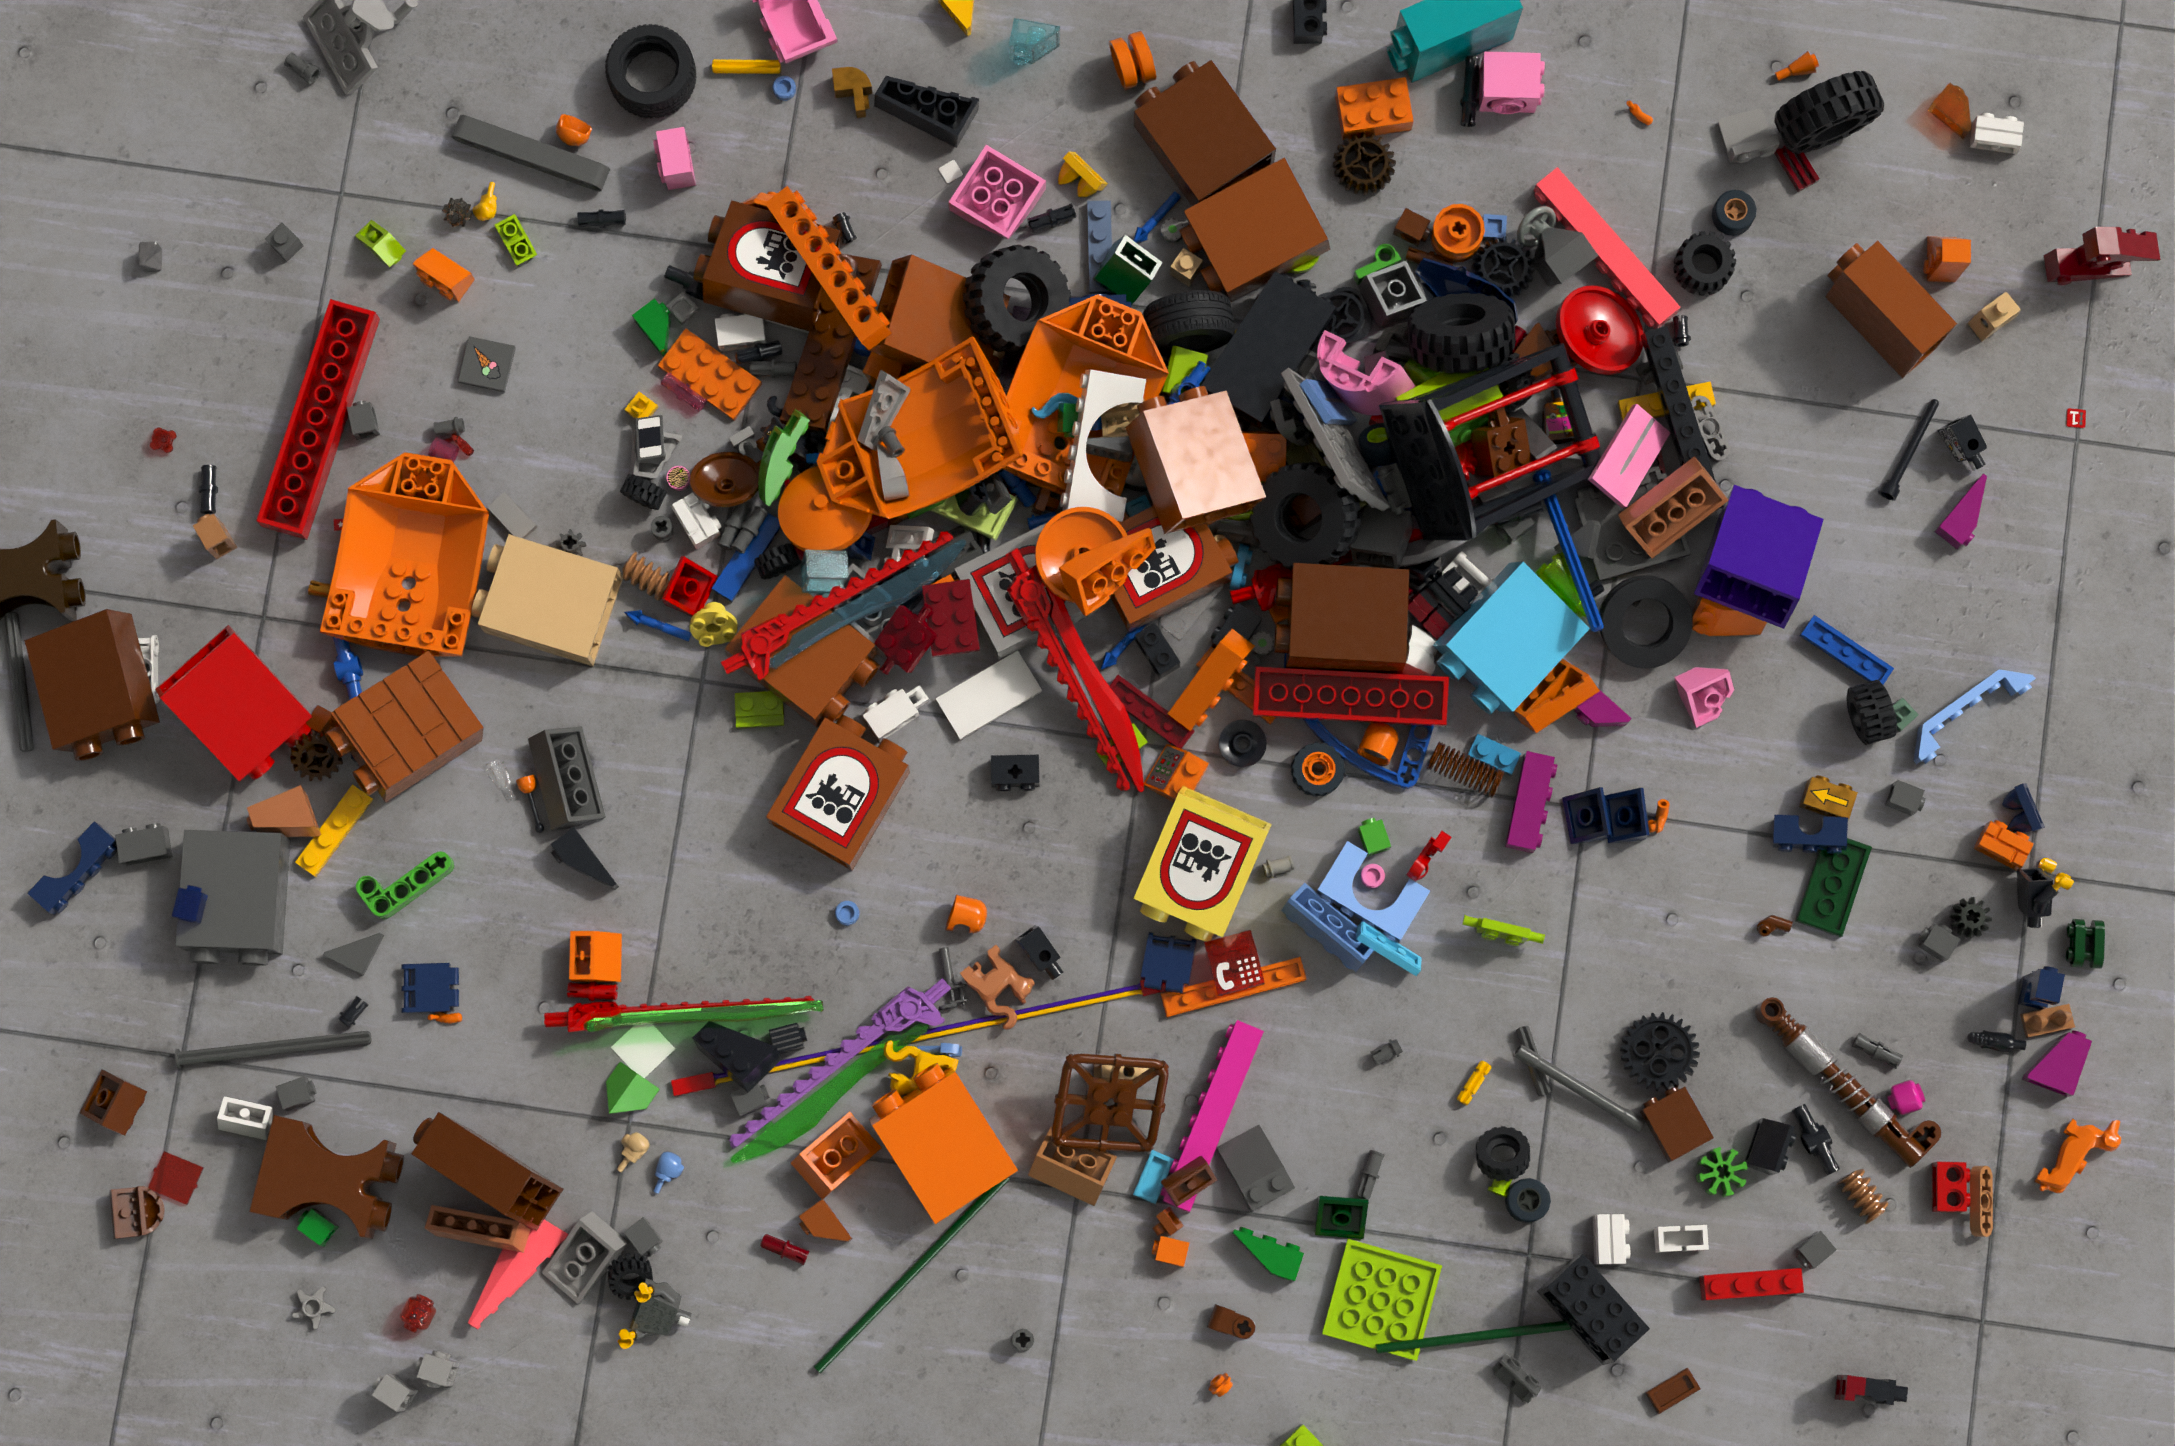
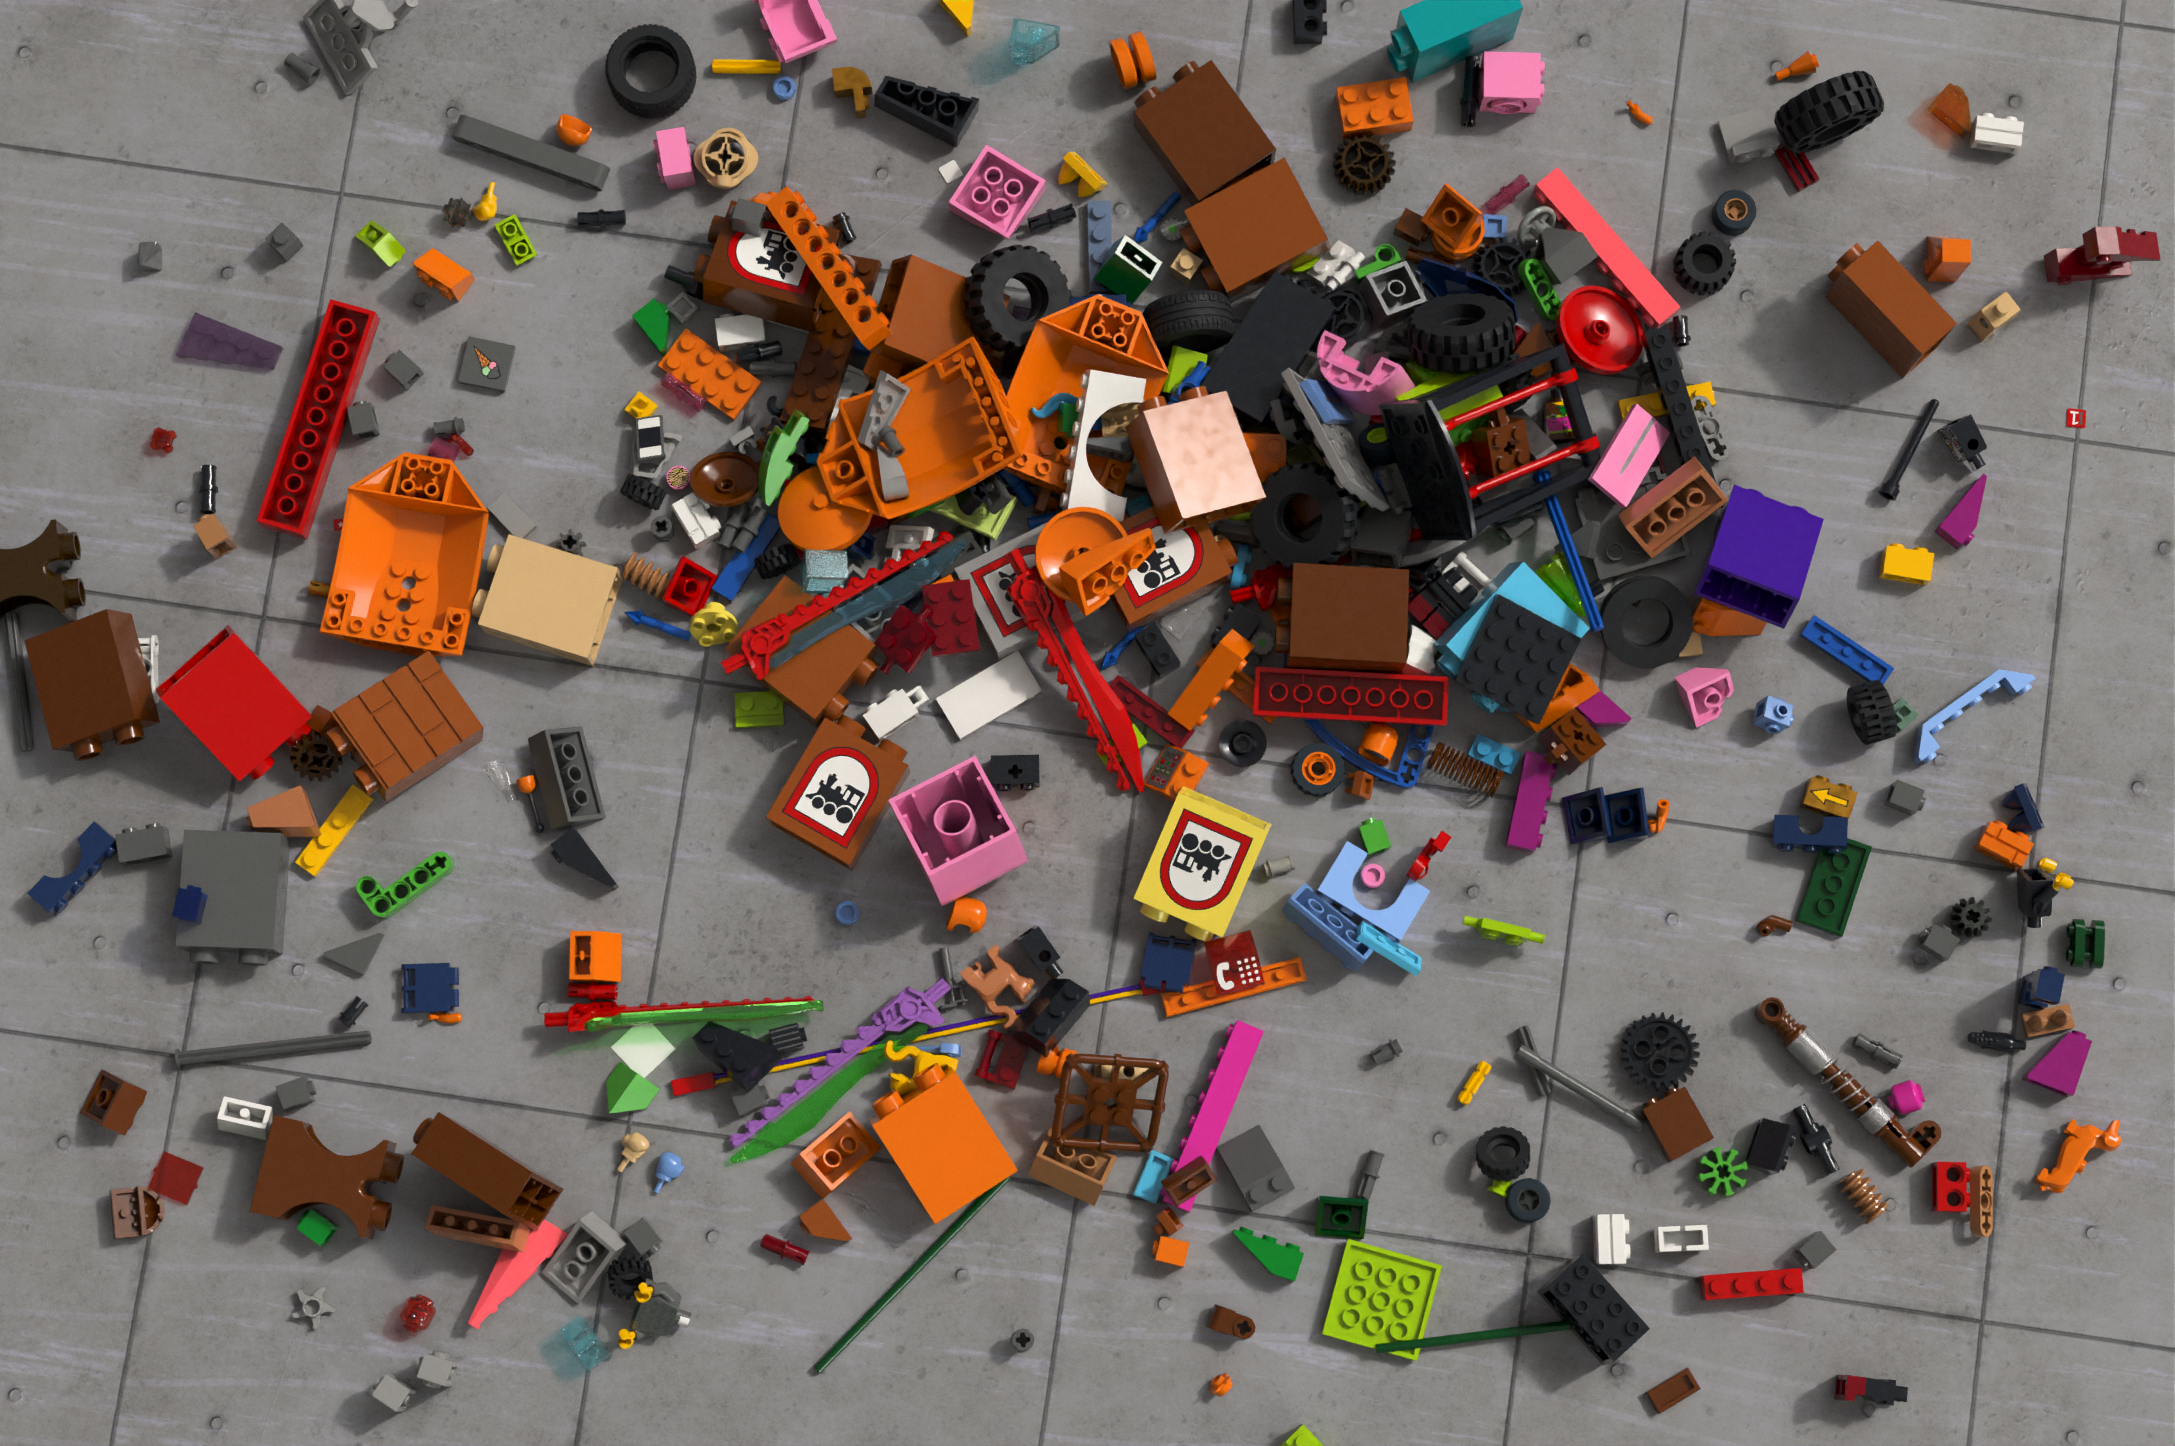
(219, 342): none -> clear purple wing
(348, 668): blue pin -> none
(402, 369): none -> dark grey brick
(585, 1342): none -> clear light blue brick
(726, 181): none -> tan piece
(748, 217): none -> dark grey brick
(958, 831): none -> bright pink brick
(1009, 1063): none -> dark red plate
(1051, 1015): none -> black slope
(1054, 1062): none -> orange wheel
(1335, 265): none -> white plate
(1362, 785): none -> dark orange tile
(1452, 217): none -> orange slope
(1507, 194): none -> clear pink pin
(1510, 1369): dark grey hinge -> none
(1517, 659): none -> black plate
(1532, 283): none -> bright green beam
(1571, 742): none -> reddish brown hinge
(1693, 647): none -> tan tile
(1773, 715): none -> medium blue brick
(1906, 564): none -> yellow brick

